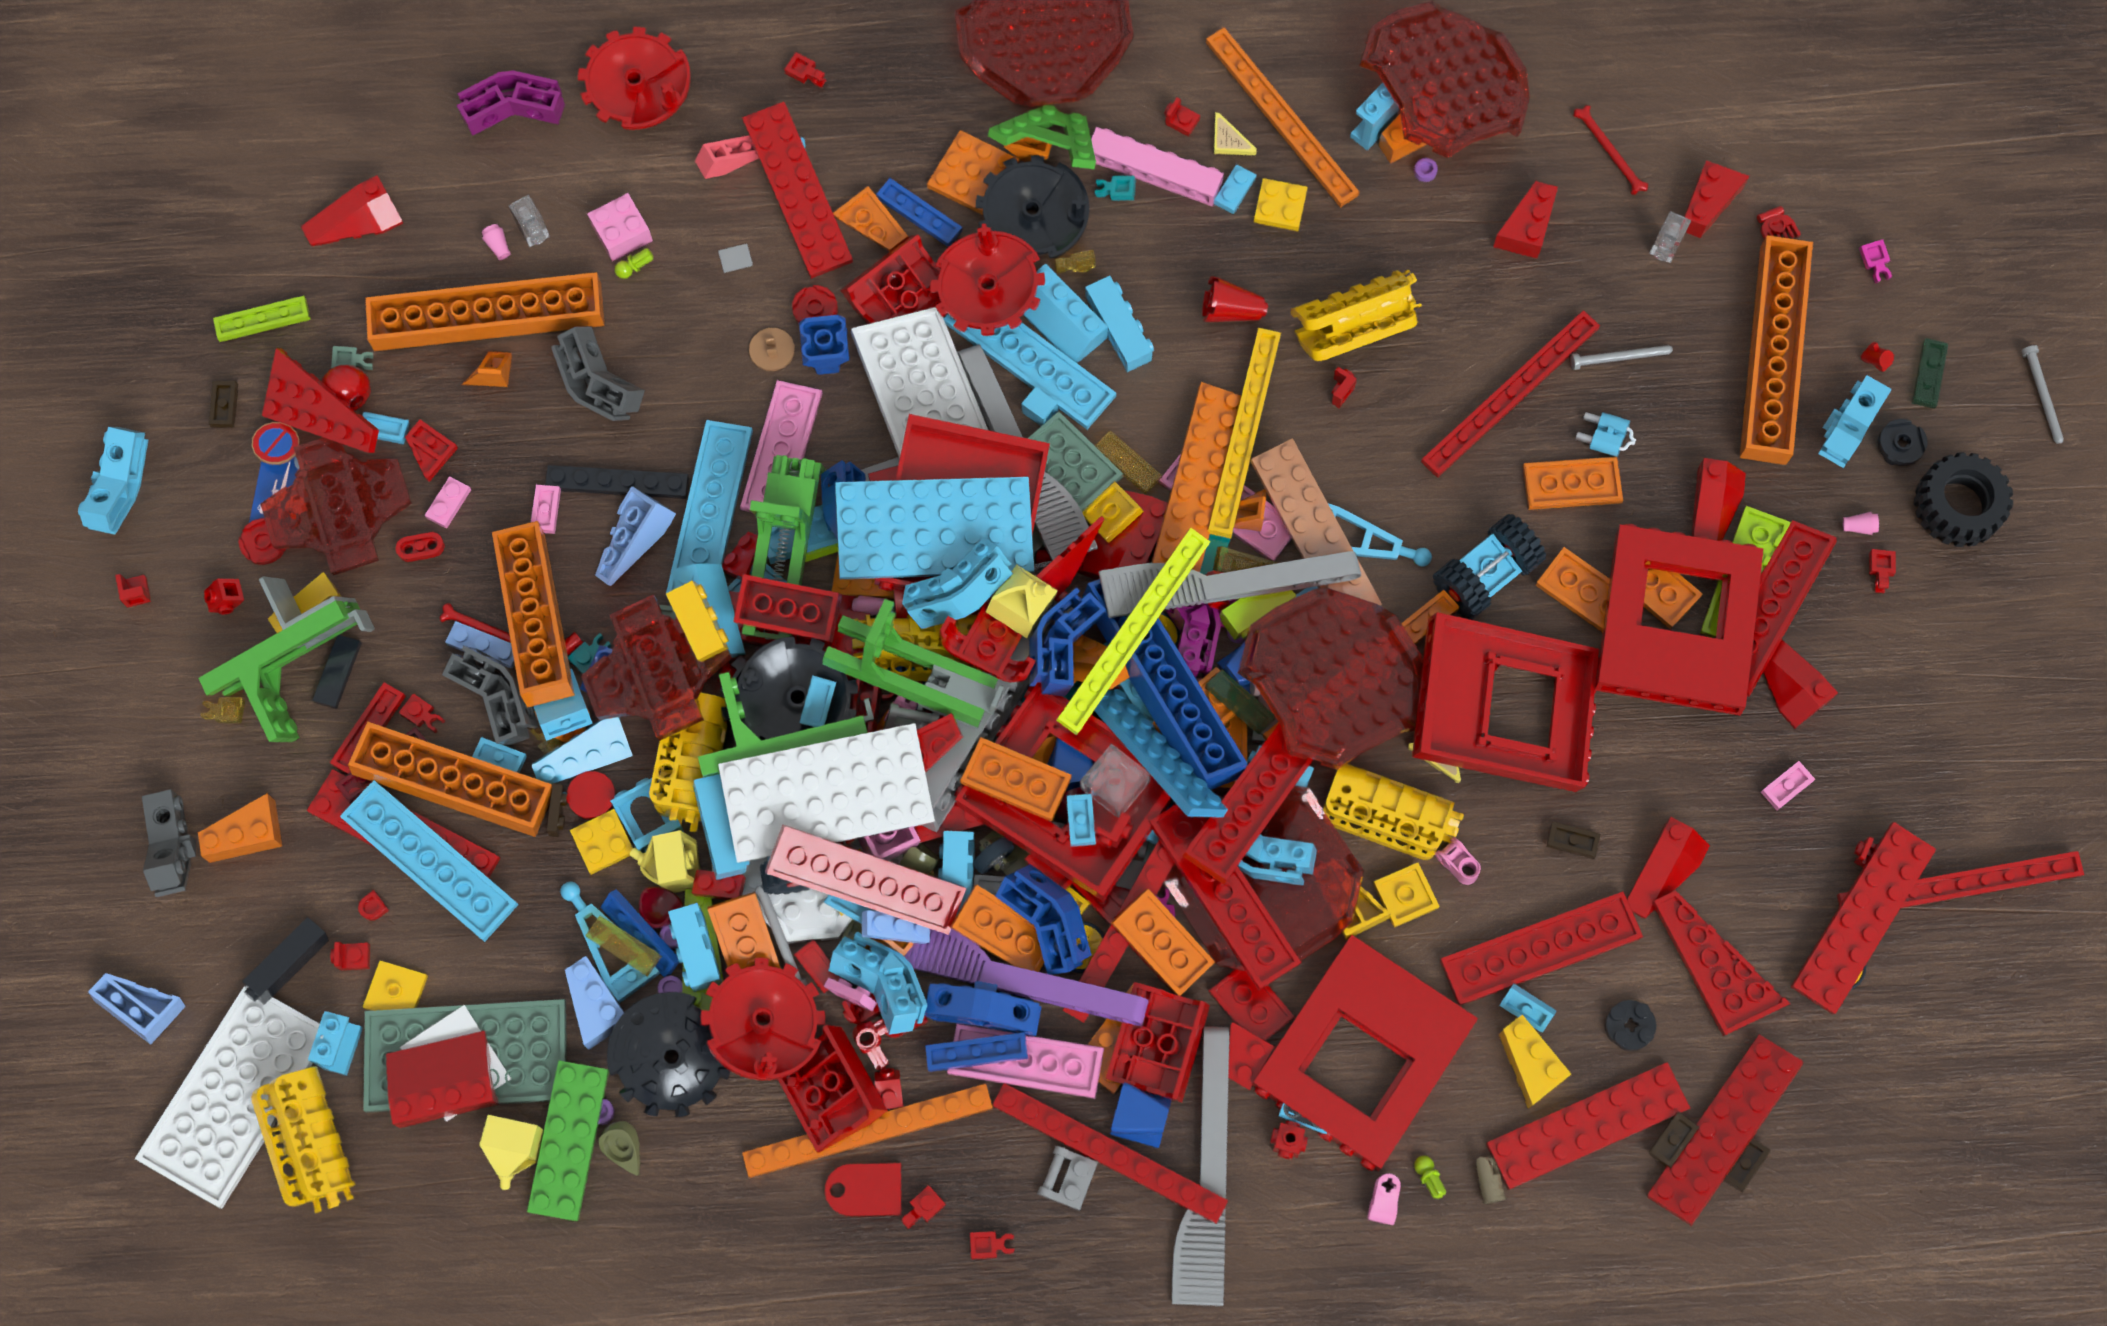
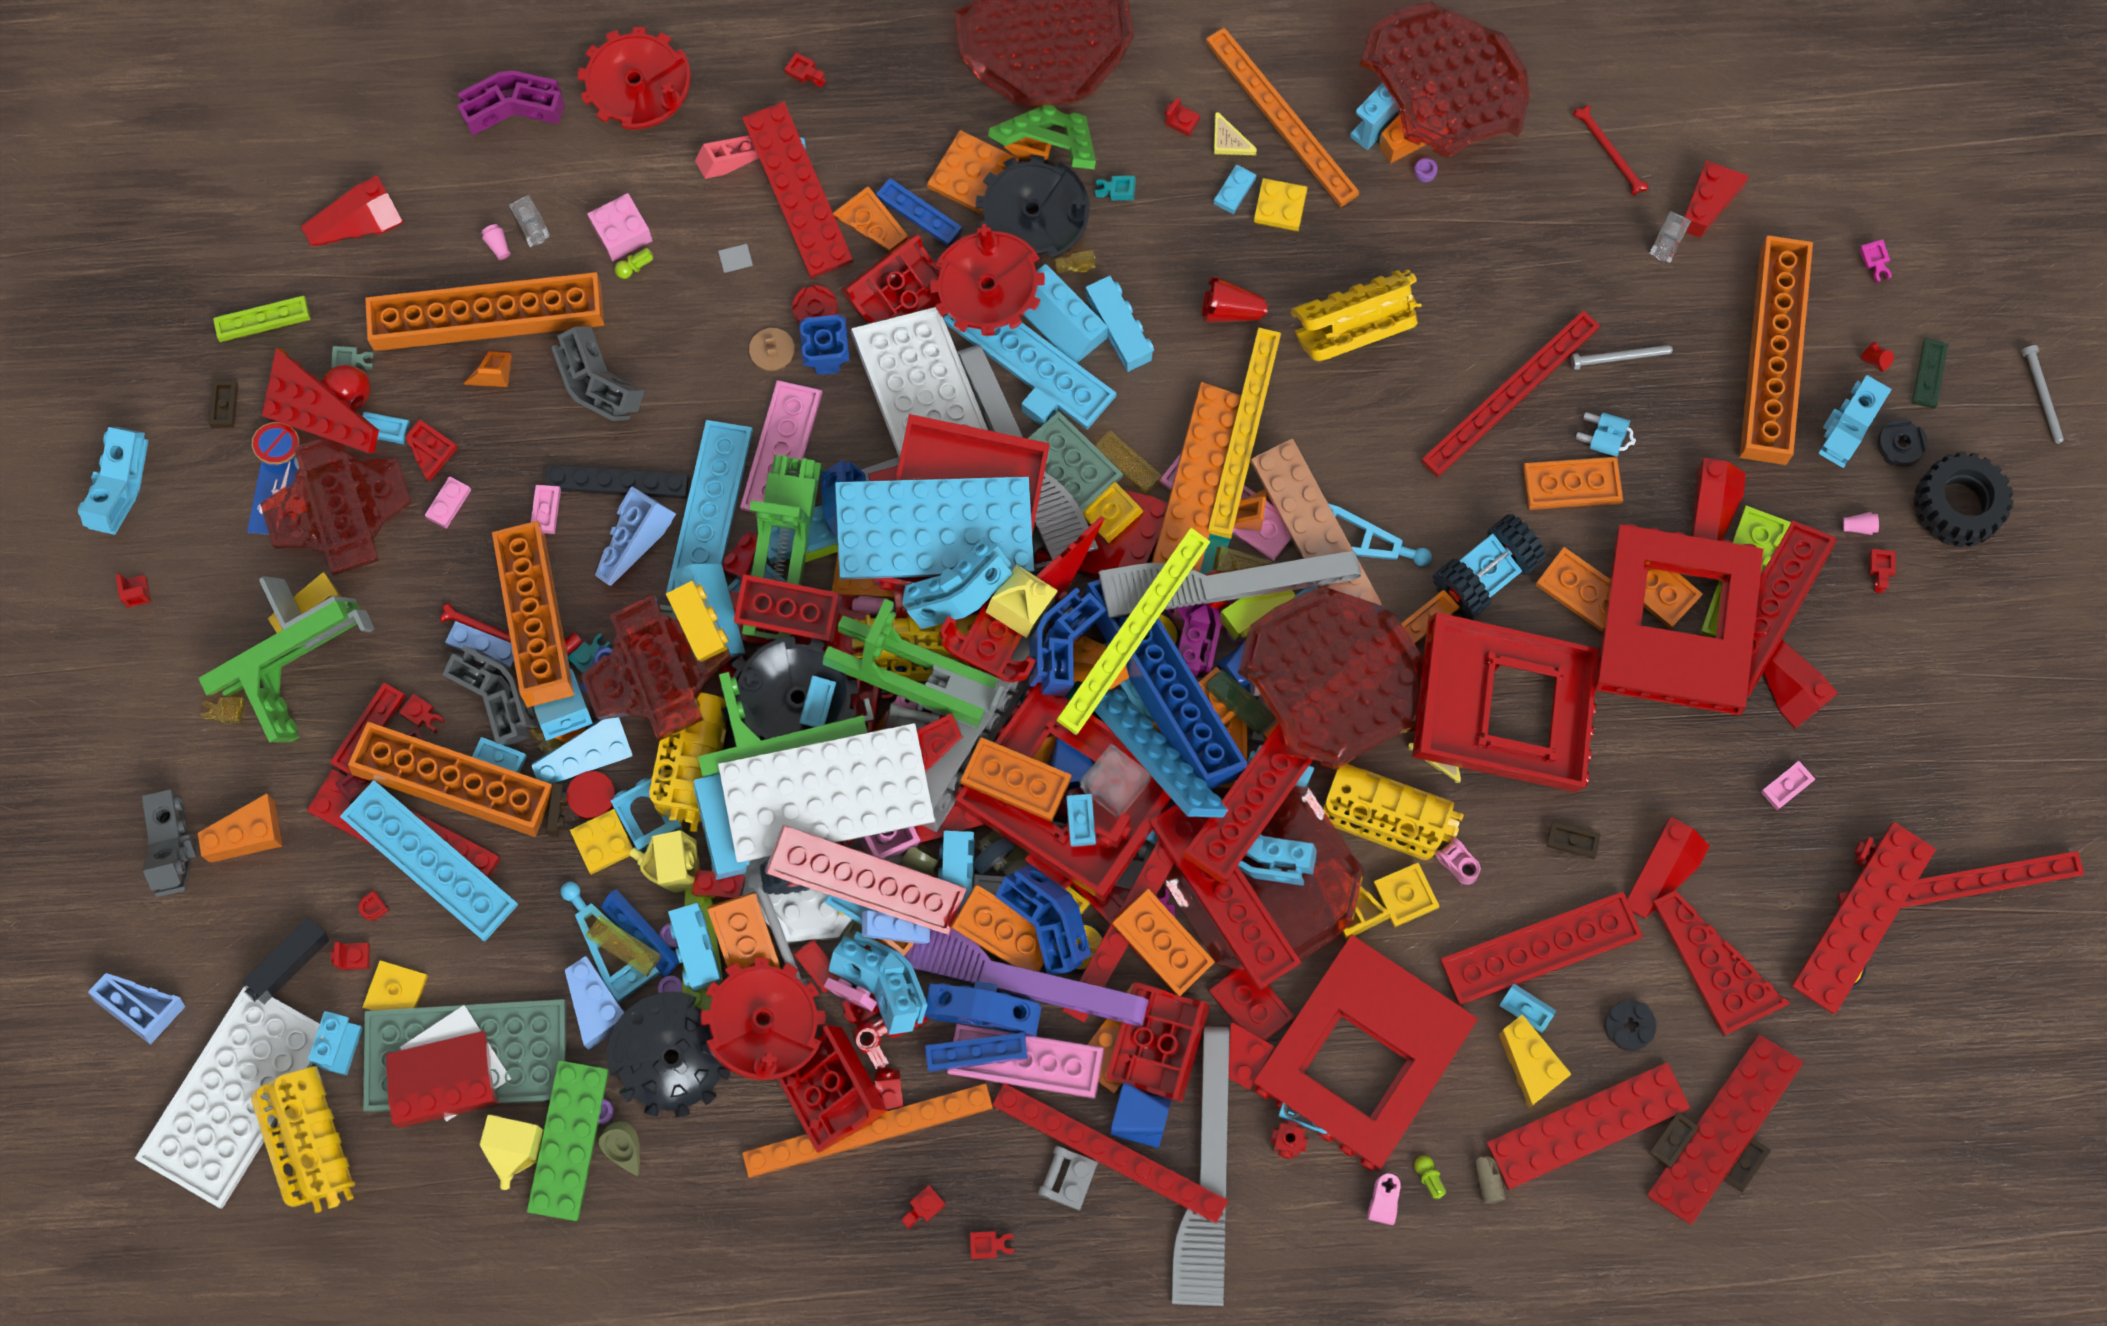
(223, 596): red brick -> none
(257, 545): red tile -> none
(337, 671): black tile -> none
(420, 545): red plate -> none
(656, 903): dark red helmet -> none
(868, 1190): red tile -> none
(1156, 166): bright pink brick -> none
(1344, 387): red bracket -> none
(1528, 223): red wedge -> none
(1776, 223): red piece -> none

